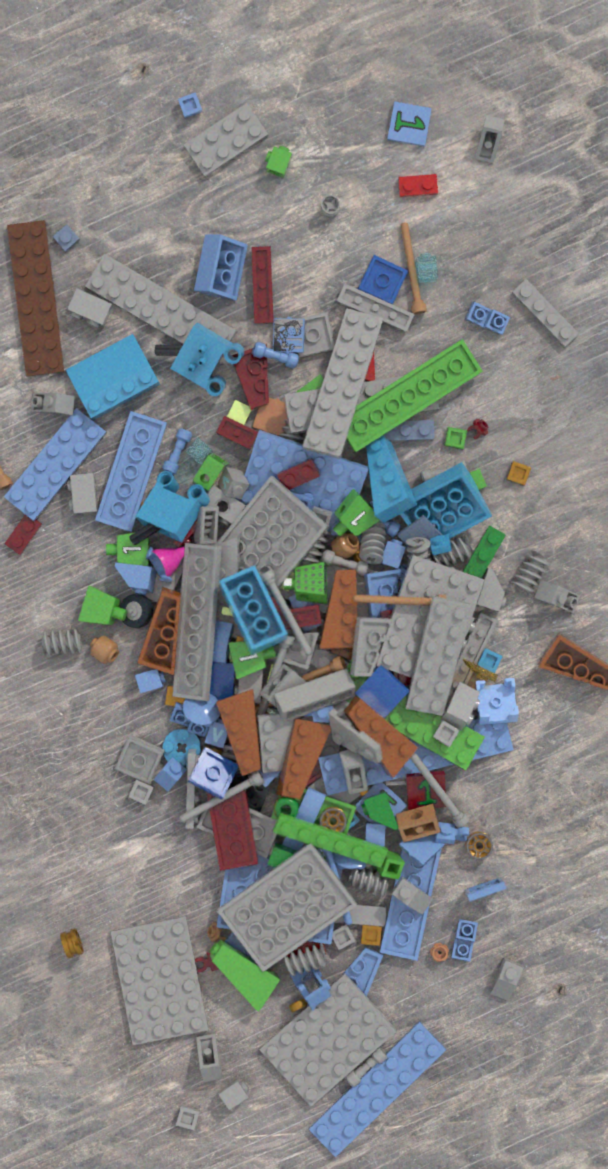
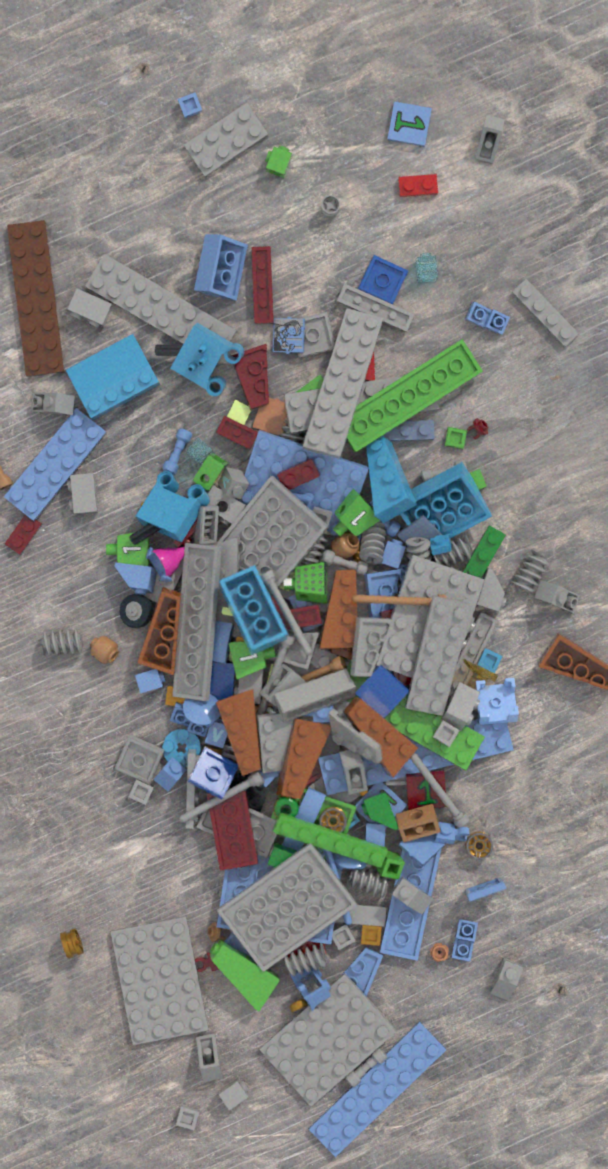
(66, 238): sand blue plate -> none
(101, 608): bright green torso -> none
(131, 471): medium blue plate -> none
(290, 359): medium blue piece -> none
(418, 305): medium nougat piece -> none
(518, 473): pearl gold tile -> none

